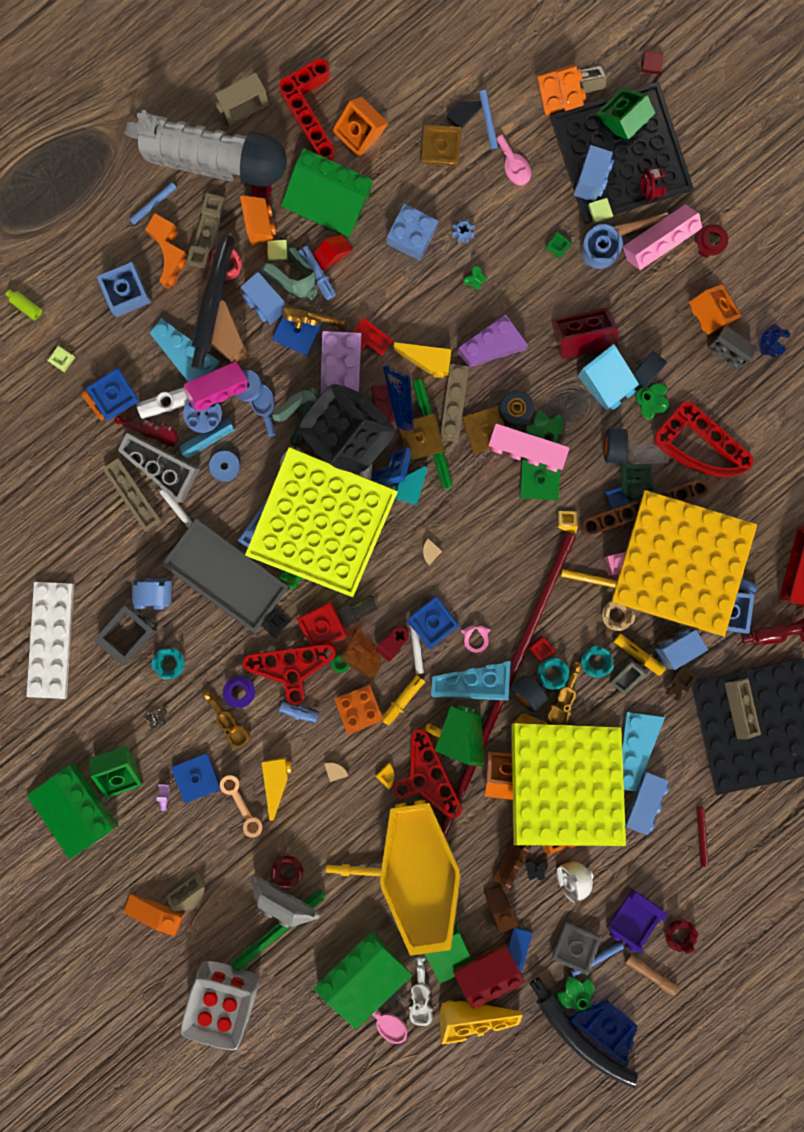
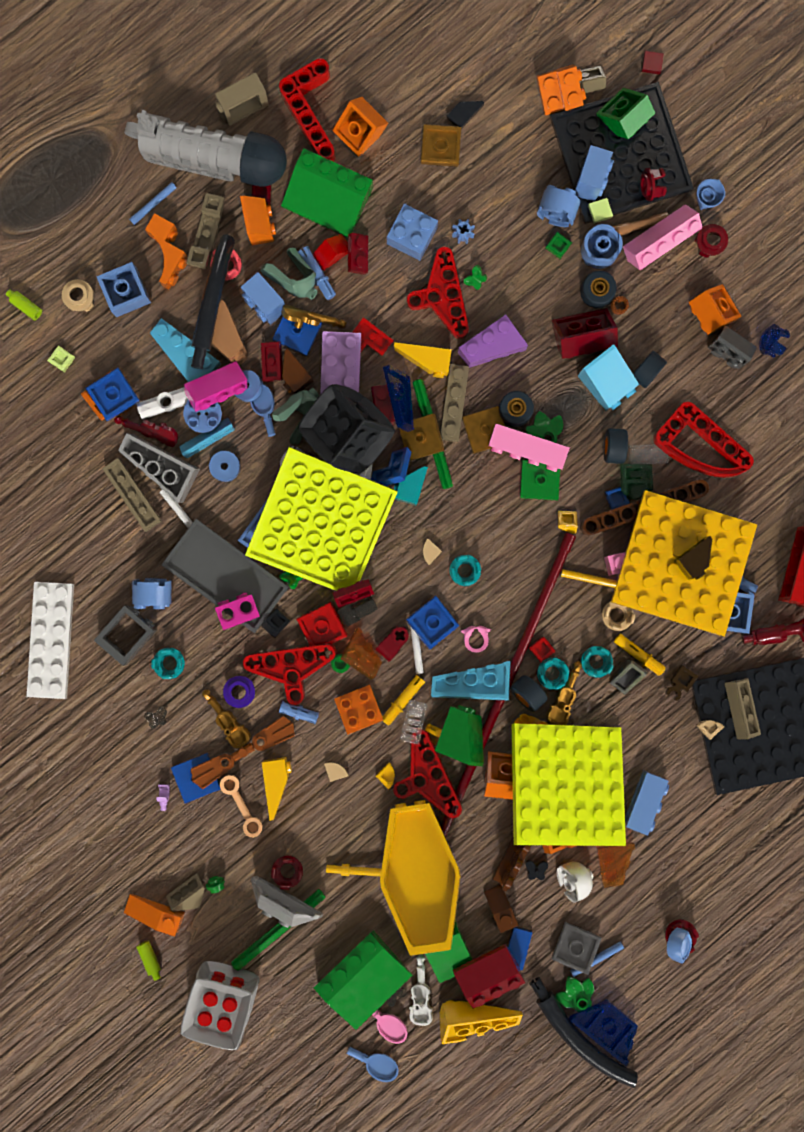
(72, 810): green slope -> none
(87, 299): none -> tan piece
(115, 772): green slope -> none
(149, 959): none -> lime cylinder
(215, 884): none -> green plate
(238, 616): none -> dark pink brick
(271, 361): none -> dark red plate
(273, 734): none -> dark orange piece
(277, 250): yellowish green tile -> none
(294, 374): none -> reddish brown slope
(353, 593): none -> dark red plate
(358, 253): none -> dark red plate
(378, 1065): none -> medium blue piece
(412, 708): none -> clear slope
(444, 304): none -> red beam
(465, 559): none -> teal piece
(488, 119): medium blue bar -> none
(515, 165): bright pink piece -> none
(558, 206): none -> medium blue brick
(598, 296): none -> black wheel
(614, 863): none -> clear orange wing
(619, 299): none -> dark orange bush
(635, 920): dark purple panel -> none
(638, 741): medium azure wing -> none
(655, 400): green plate -> none
(662, 982): medium nougat piece -> none
(679, 945): none -> medium blue hat
(681, 648): medium blue brick -> none
(696, 559): none -> dark brown slope
(702, 836): dark red bar -> none
(709, 728): none -> tan tile
(710, 193): none -> medium blue hat

